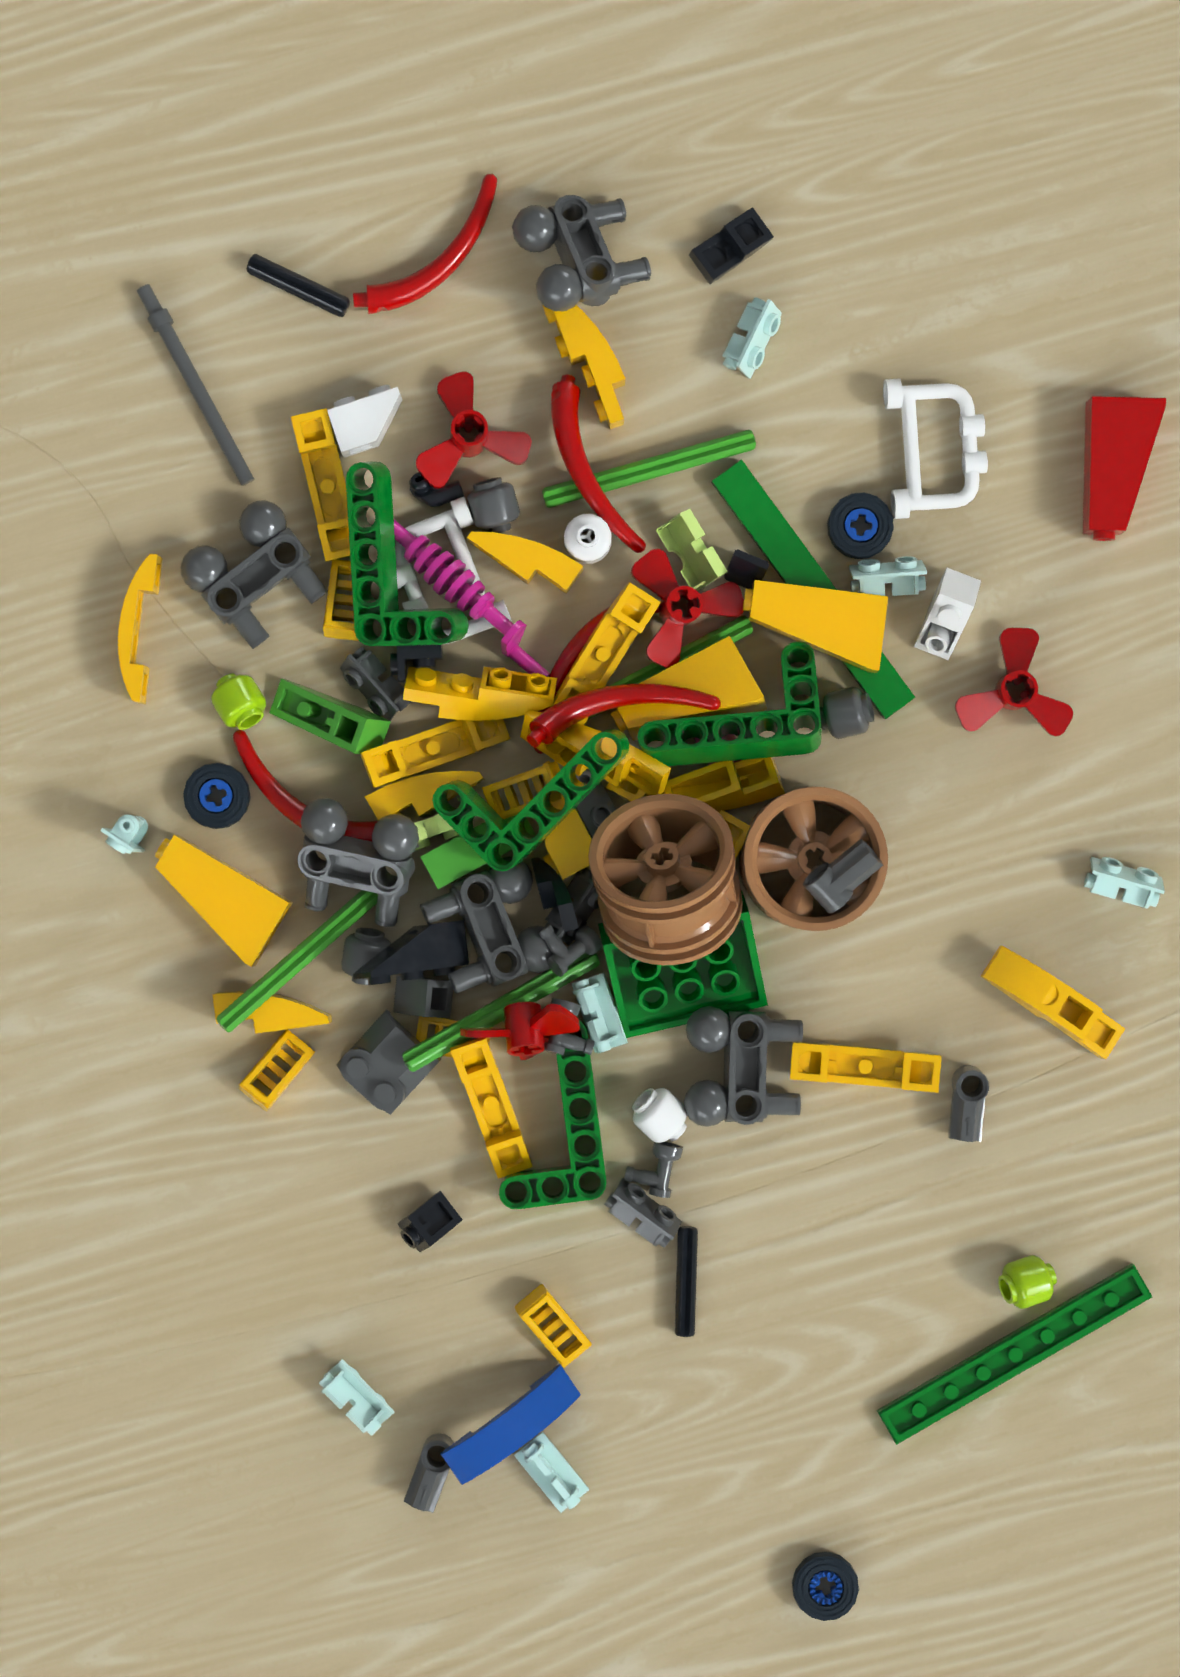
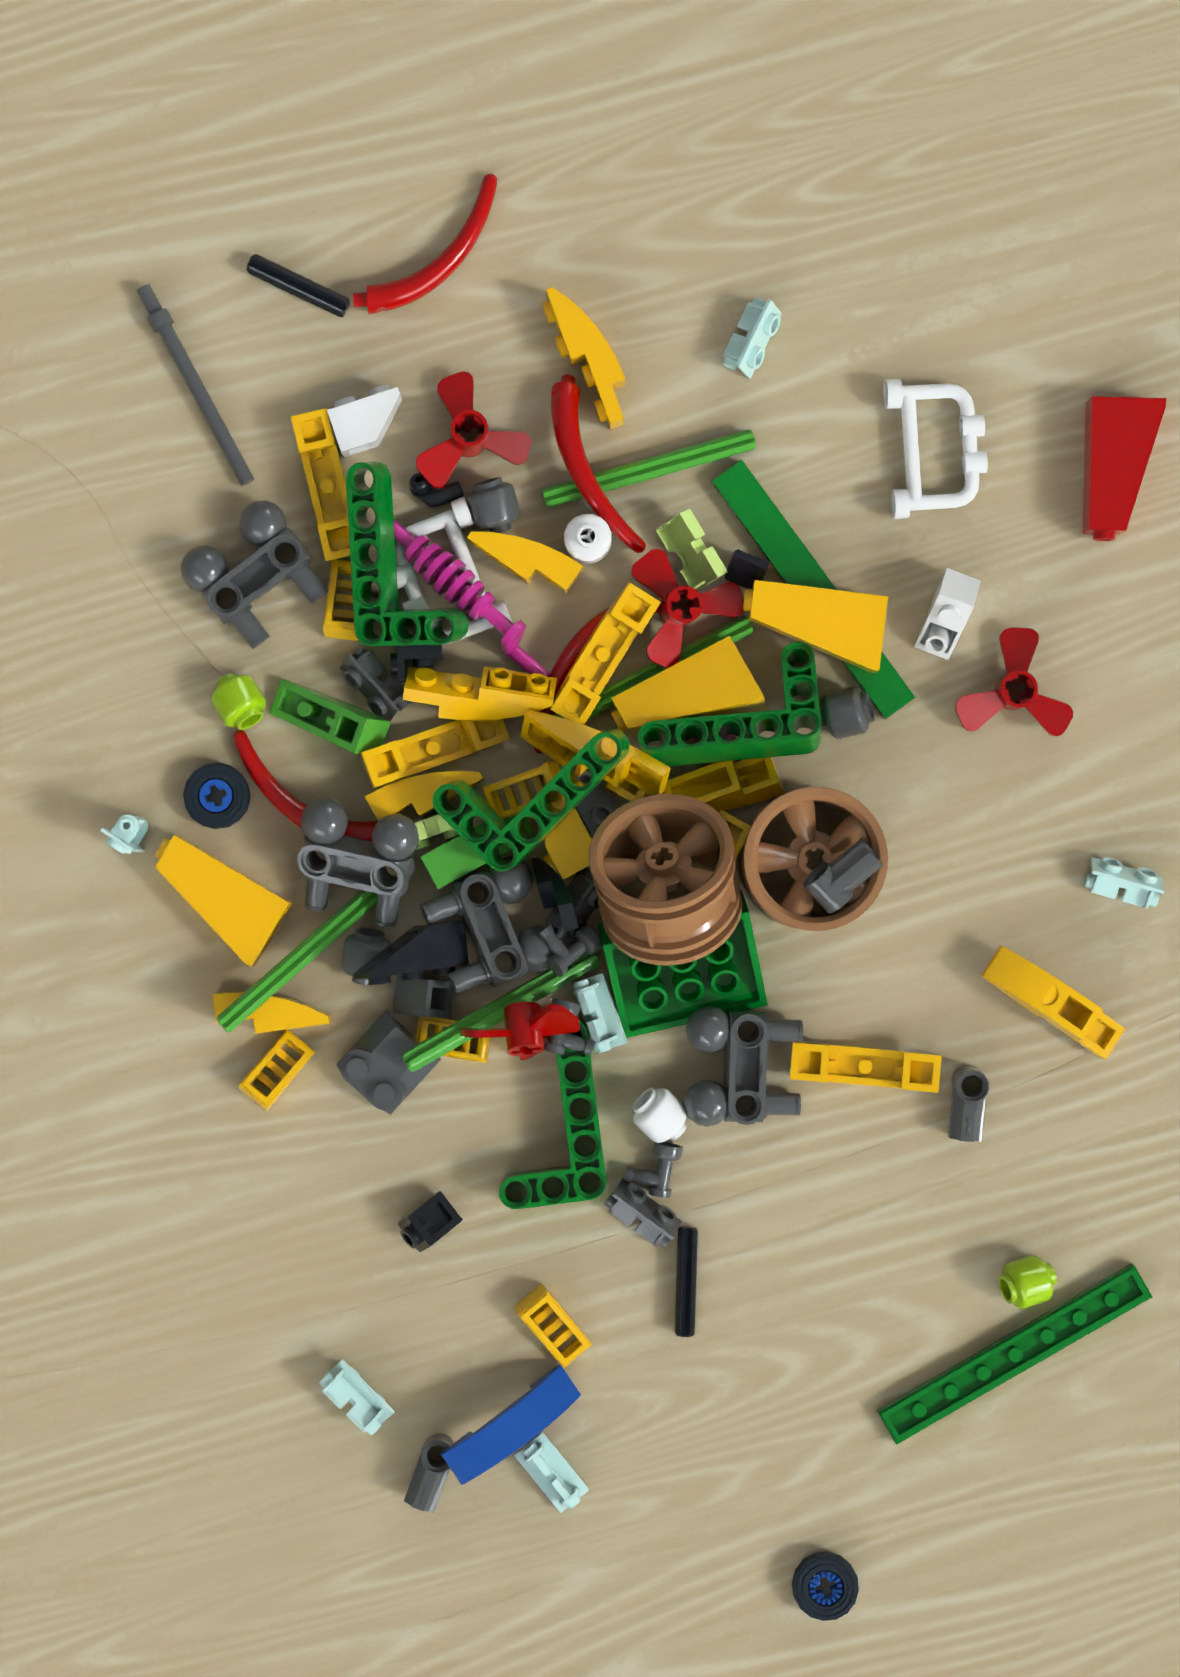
(144, 581): yellow slope -> none
(492, 1106): yellow slope -> none
(568, 712): red animal -> none
(586, 266): dark grey piece -> none
(731, 245): black slope -> none
(844, 536): black bush -> none
(902, 575): light aqua hinge -> none

